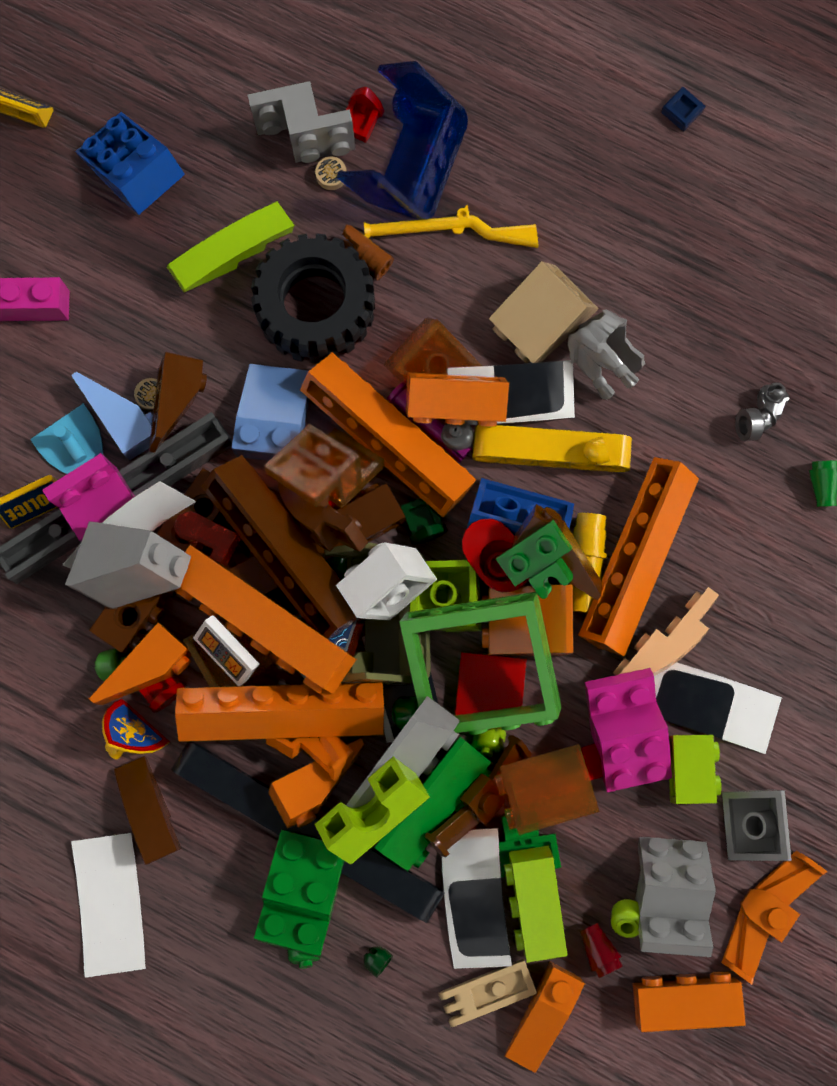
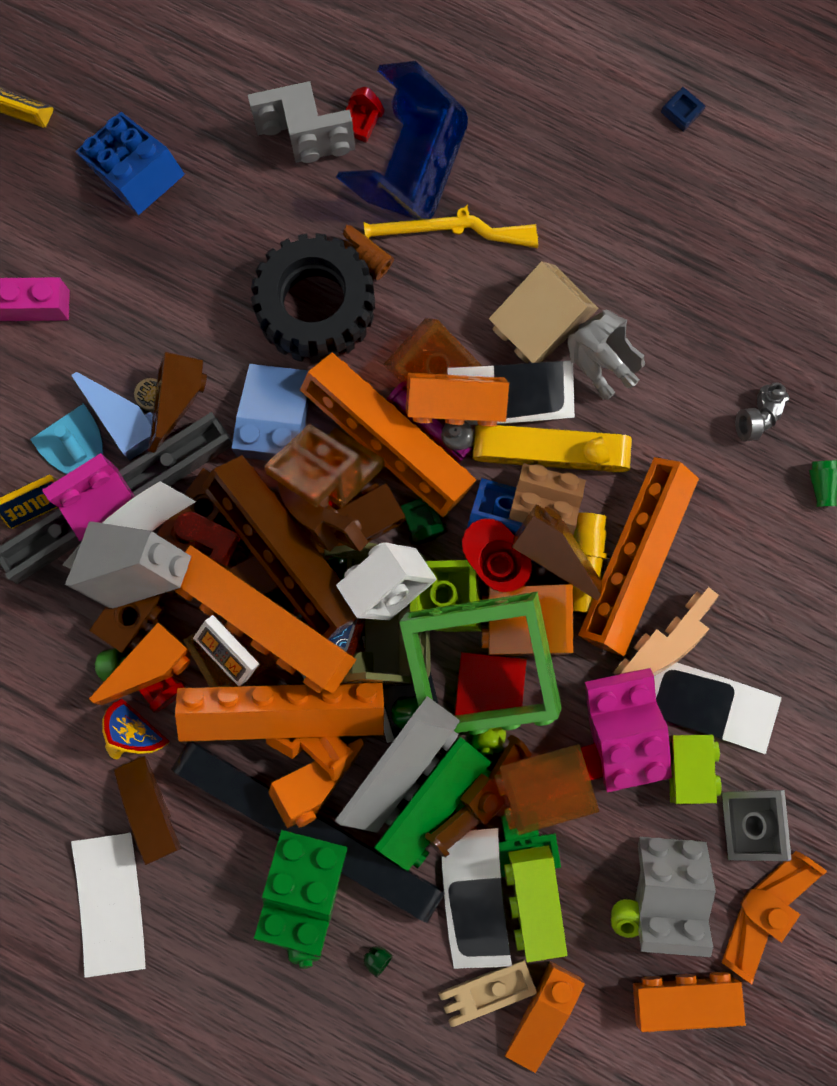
(229, 246): lime slope -> none
(327, 171): tan tile -> none
(354, 831): lime arch -> none
(538, 558): green plate -> none
(547, 489): none -> medium nougat plate
(600, 951): dark red cone -> none

